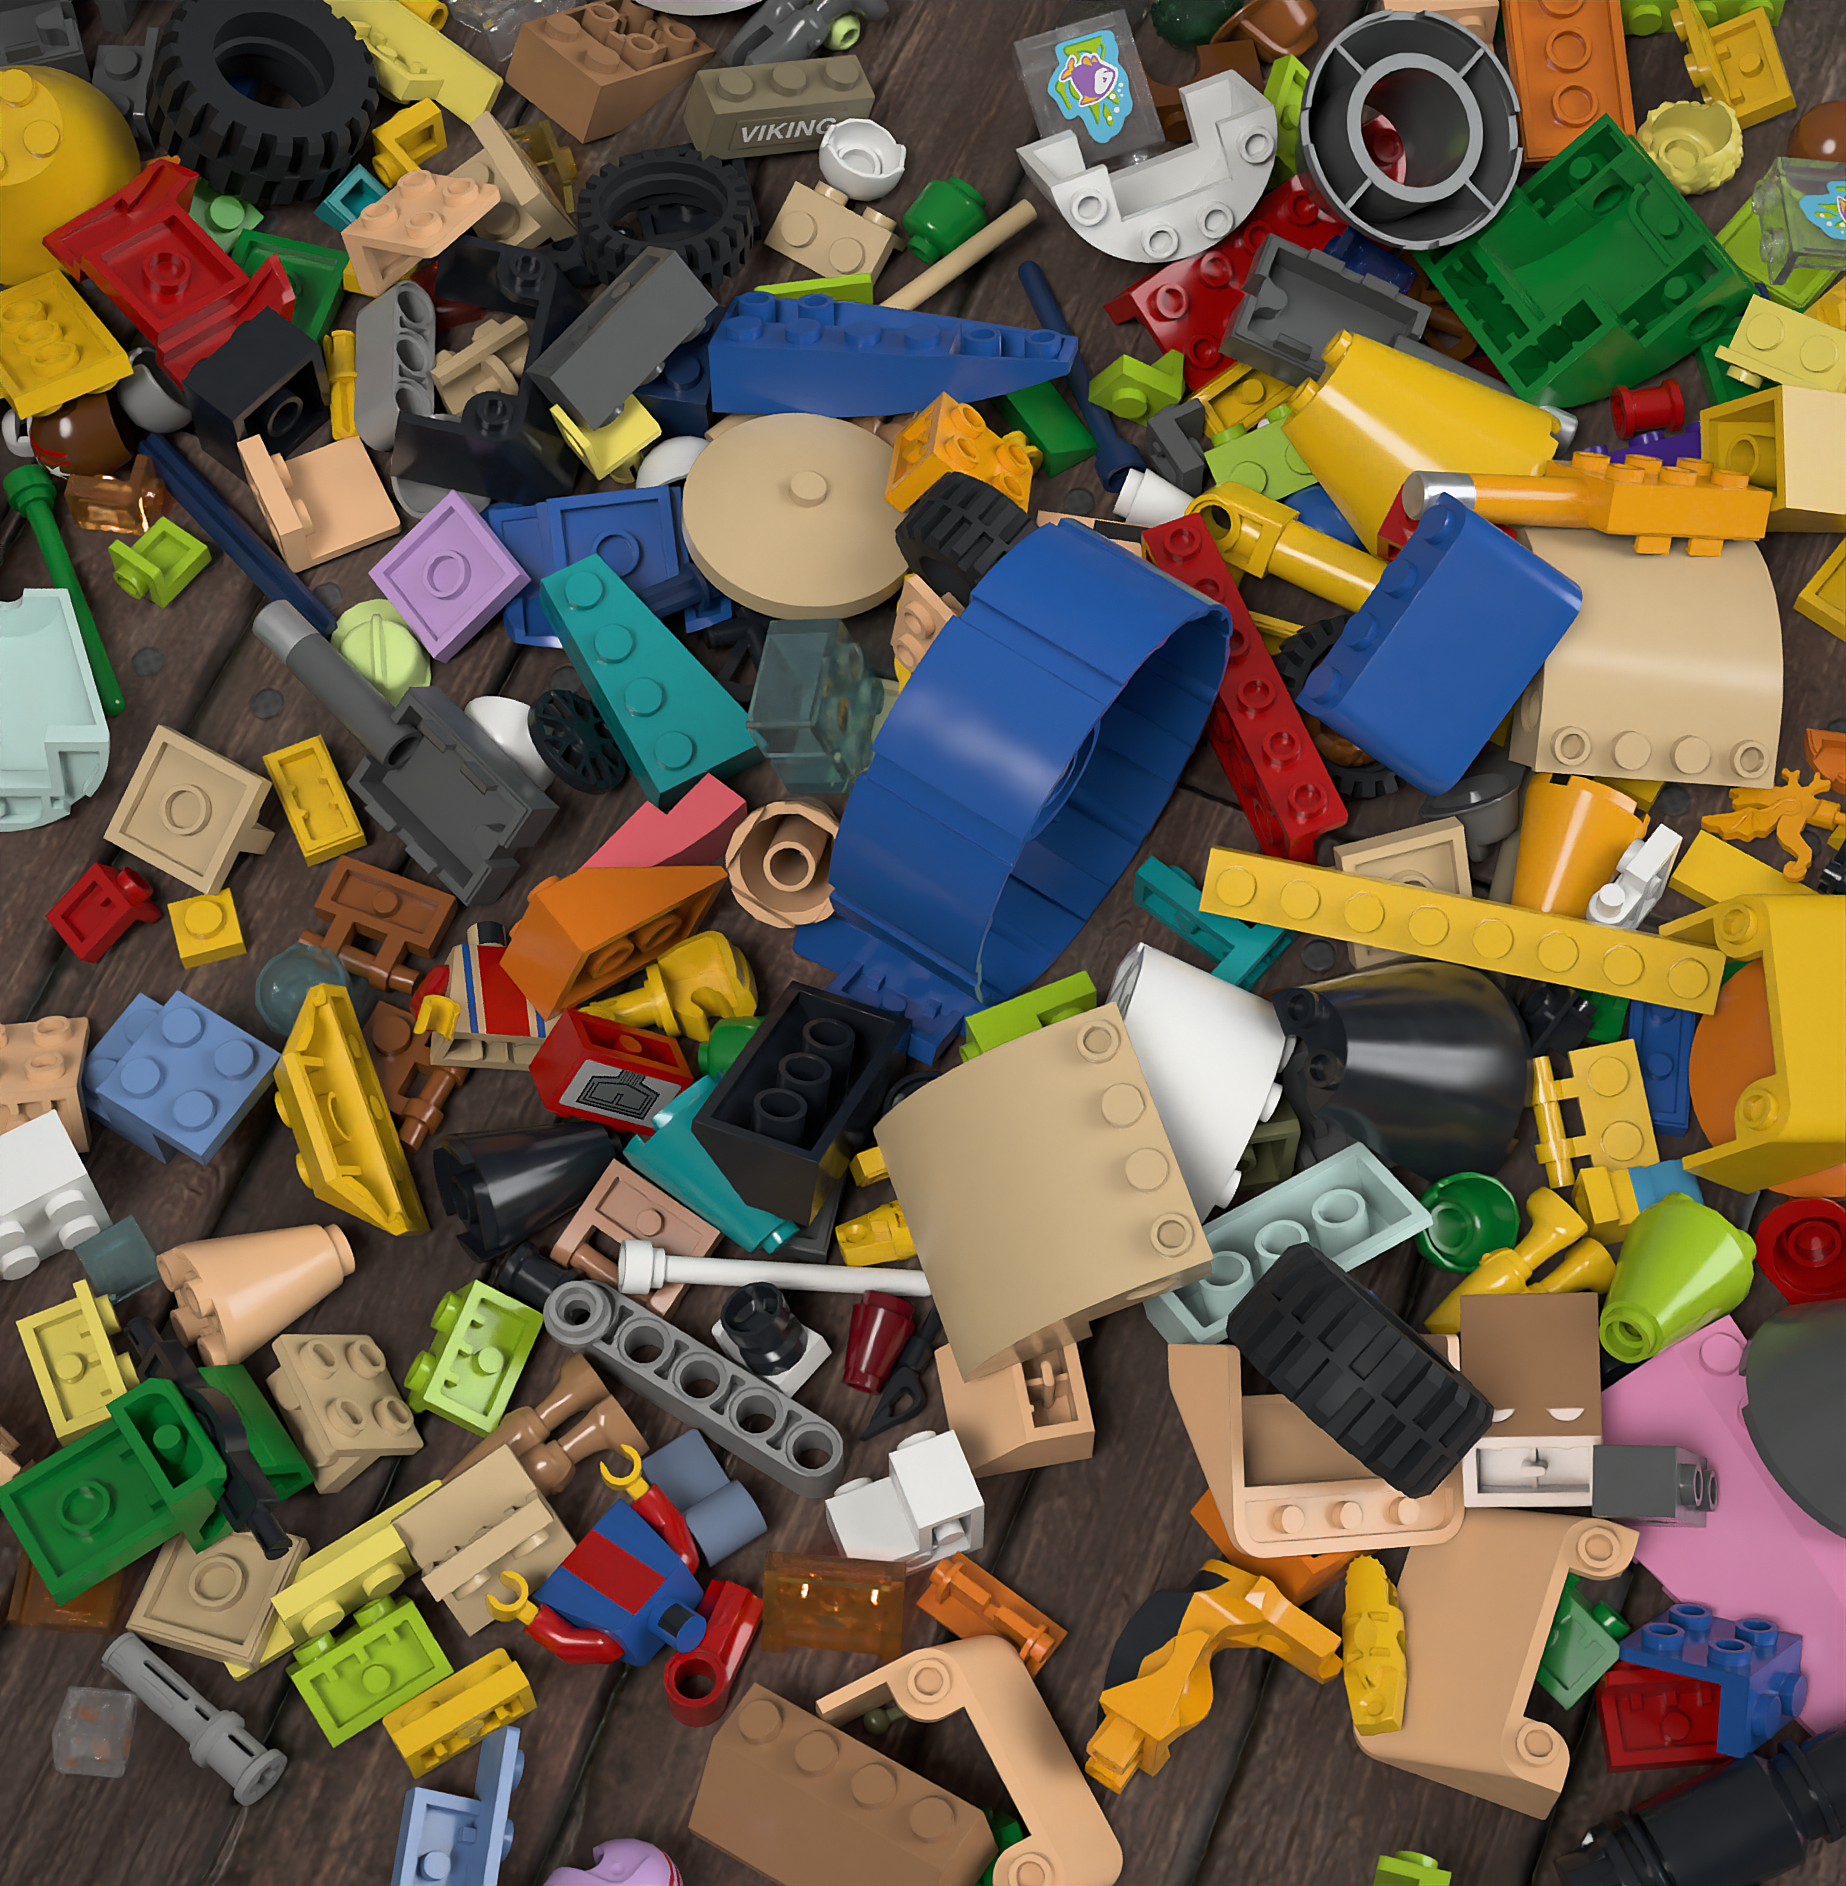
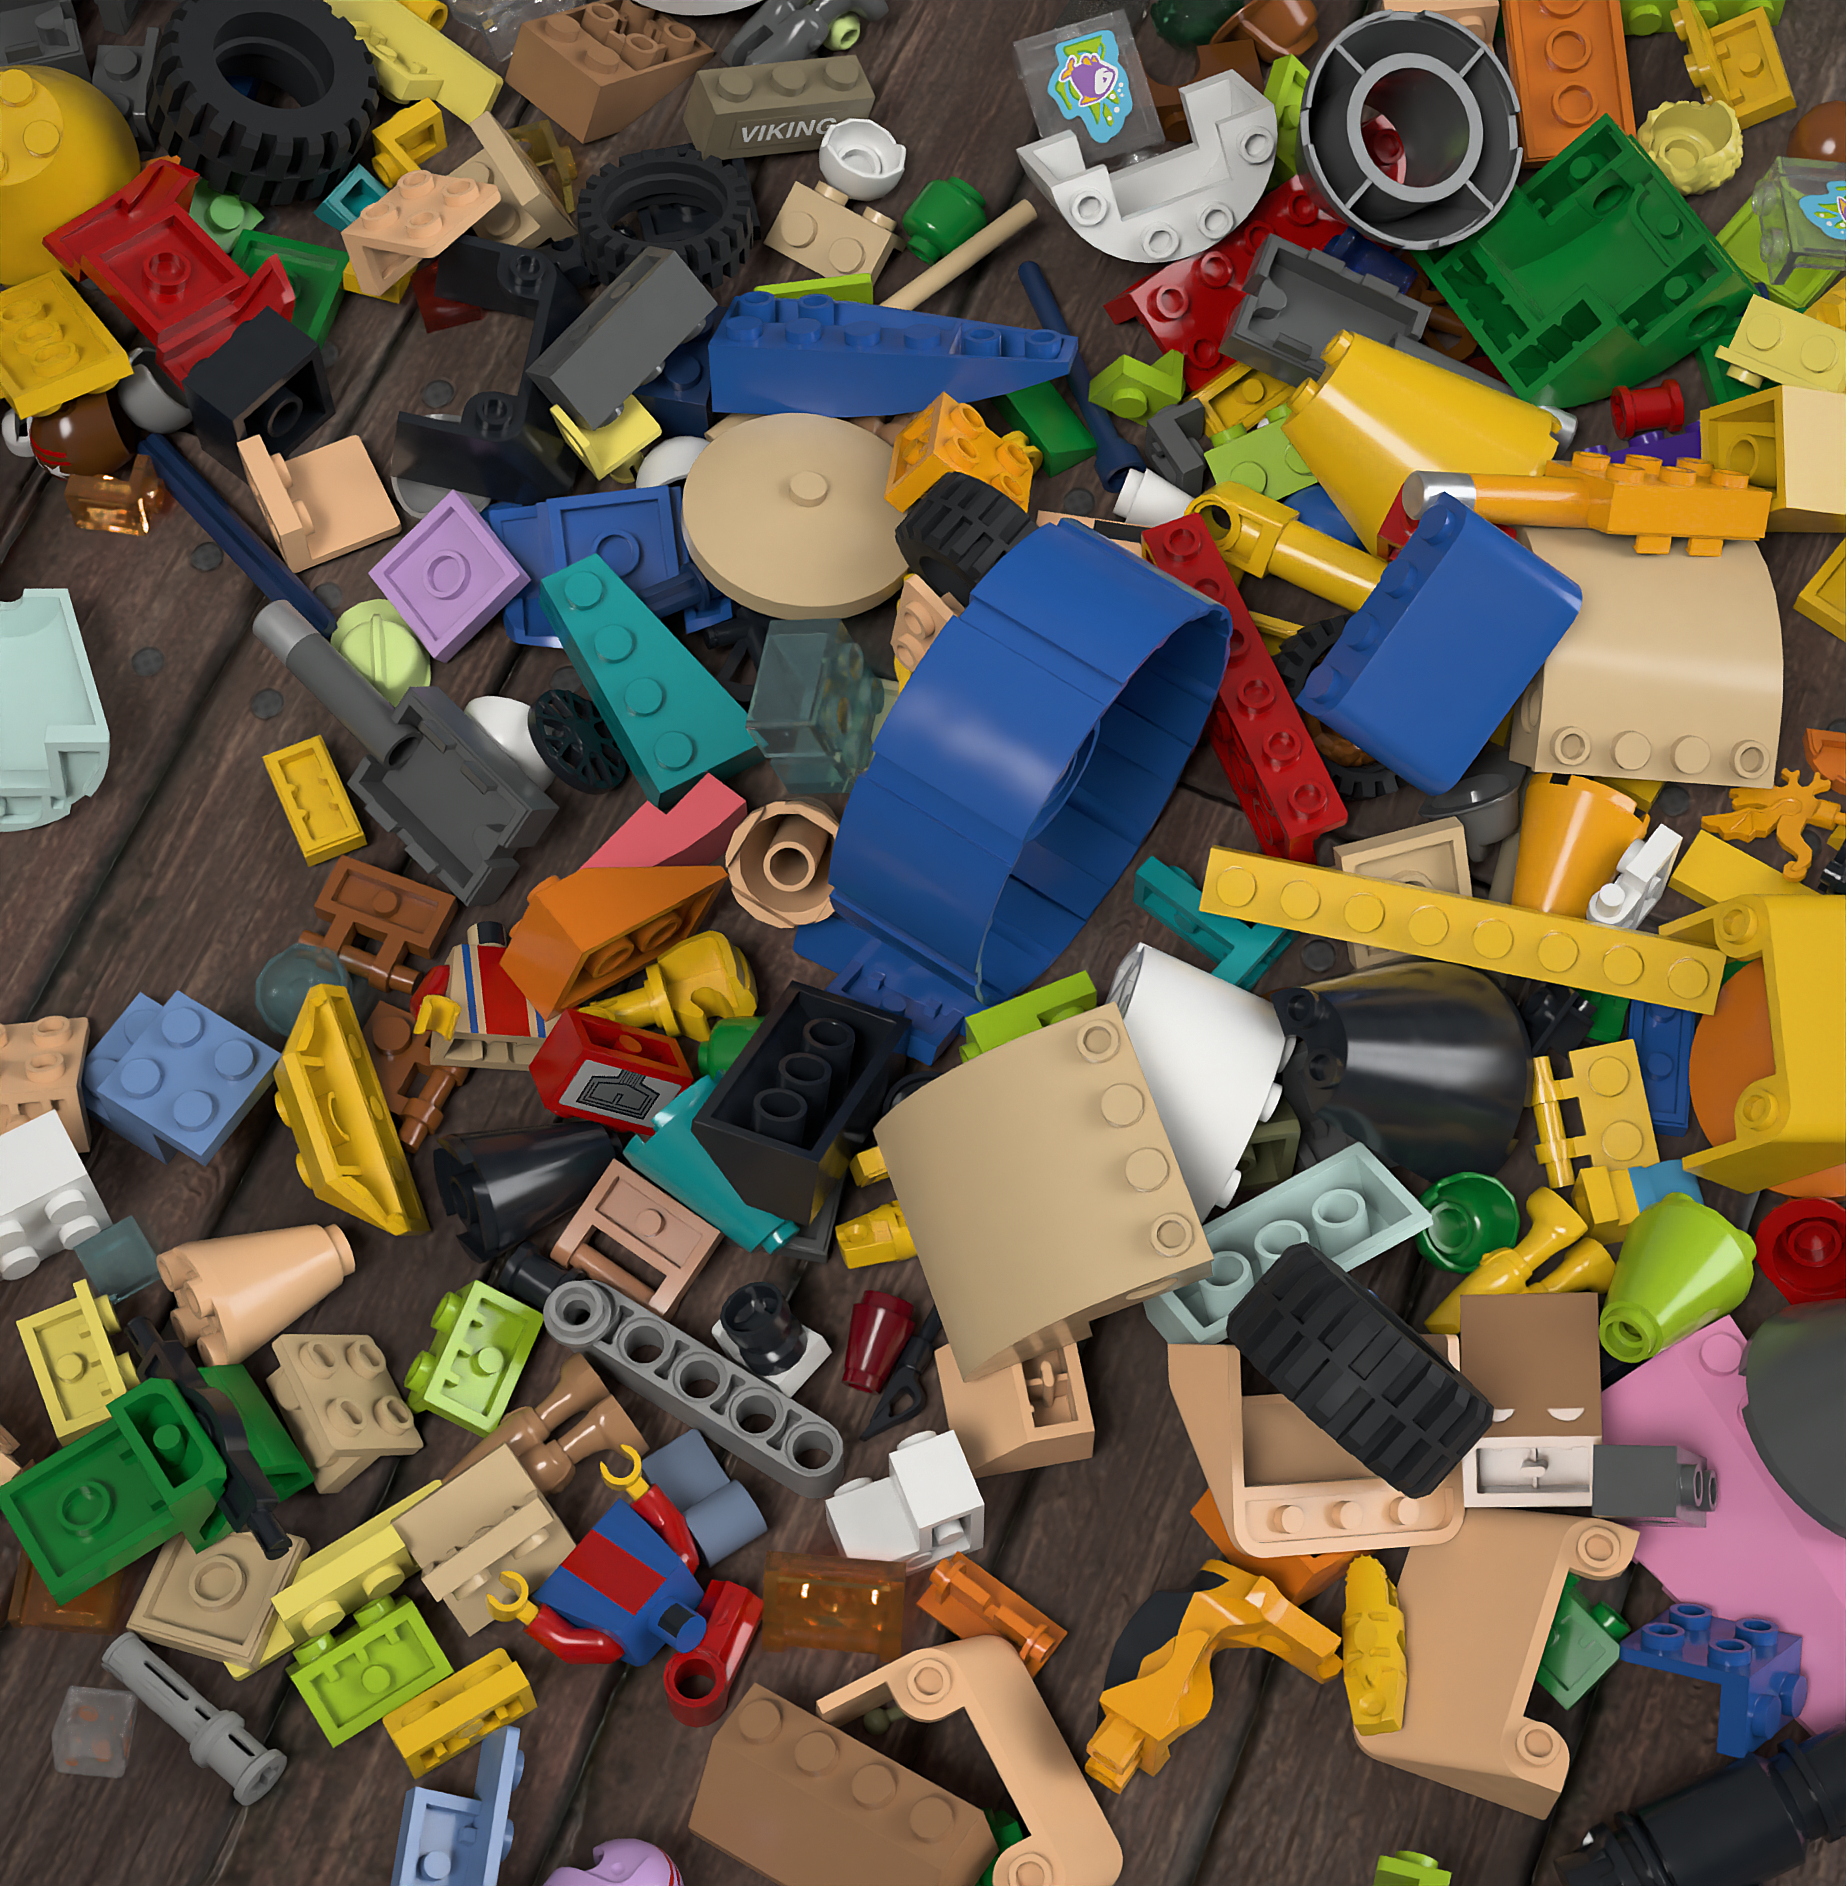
(33, 495): green piece -> none
(102, 909): red bracket -> none
(158, 562): lime bracket -> none
(190, 811): tan bracket -> none
(207, 929): yellow plate -> none
(341, 380): yellow axle -> none
(393, 362): light grey beam -> none
(488, 364): tan hips -> none
(648, 1267): white piece -> none
(1657, 1719): red bracket -> none

